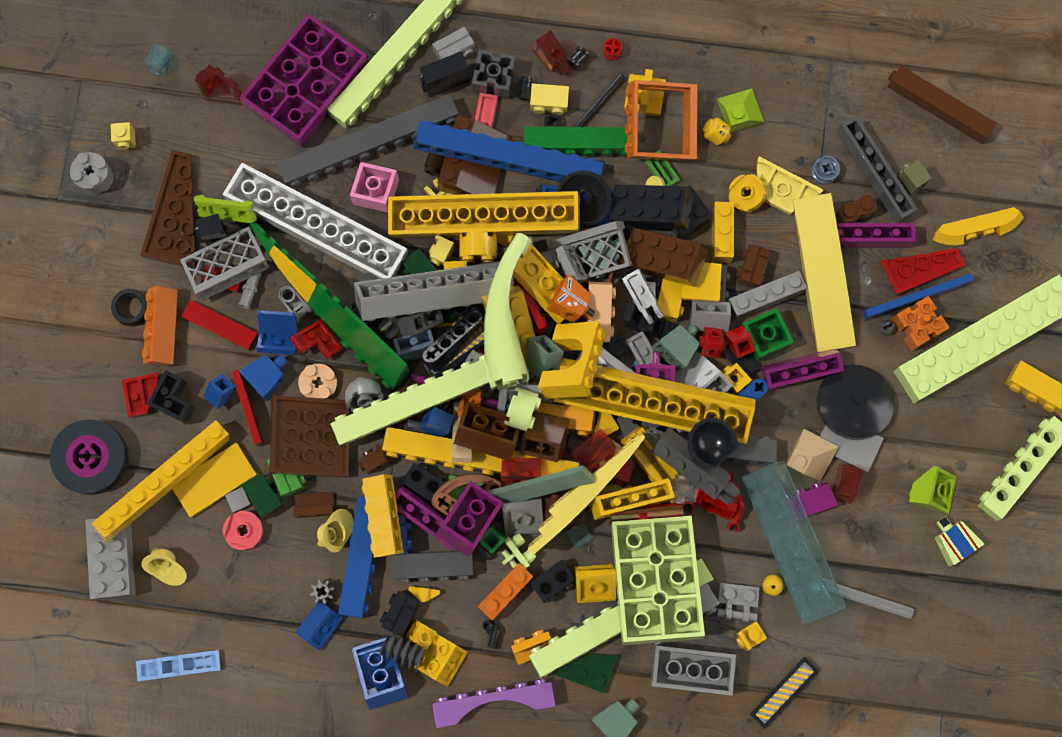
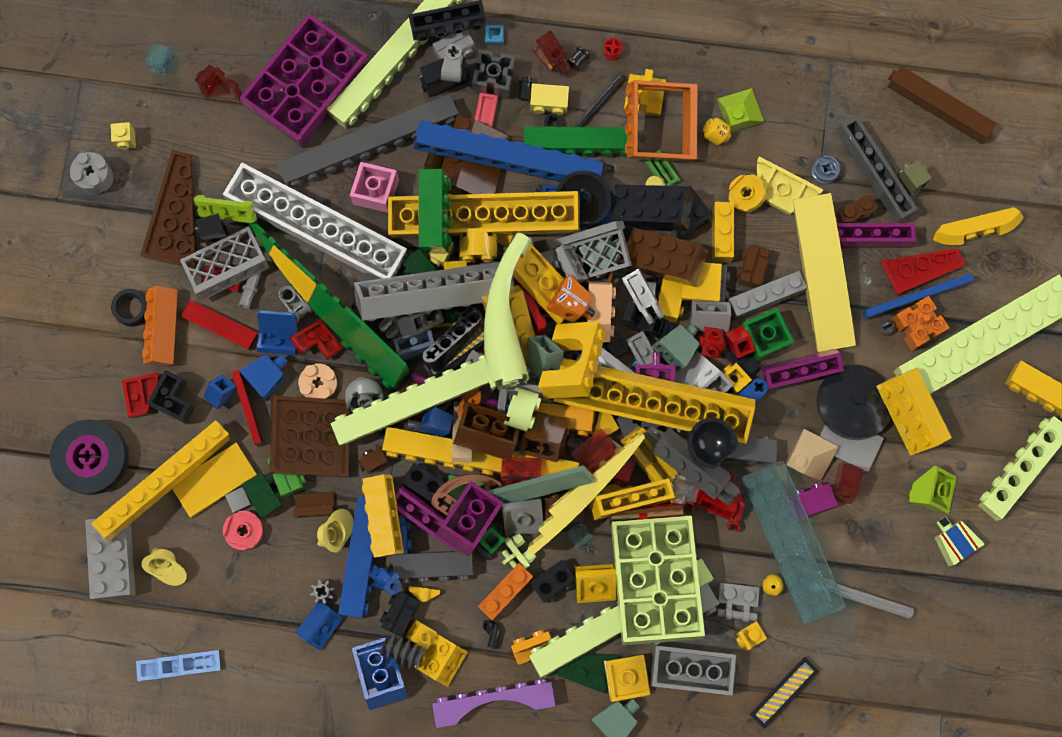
(385, 580): none -> blue hips
(434, 210): none -> green brick
(447, 20): none -> black brick
(452, 66): none -> light grey piece
(494, 35): none -> dark azure tile
(627, 677): none -> yellow plate
(913, 411): none -> yellow brick

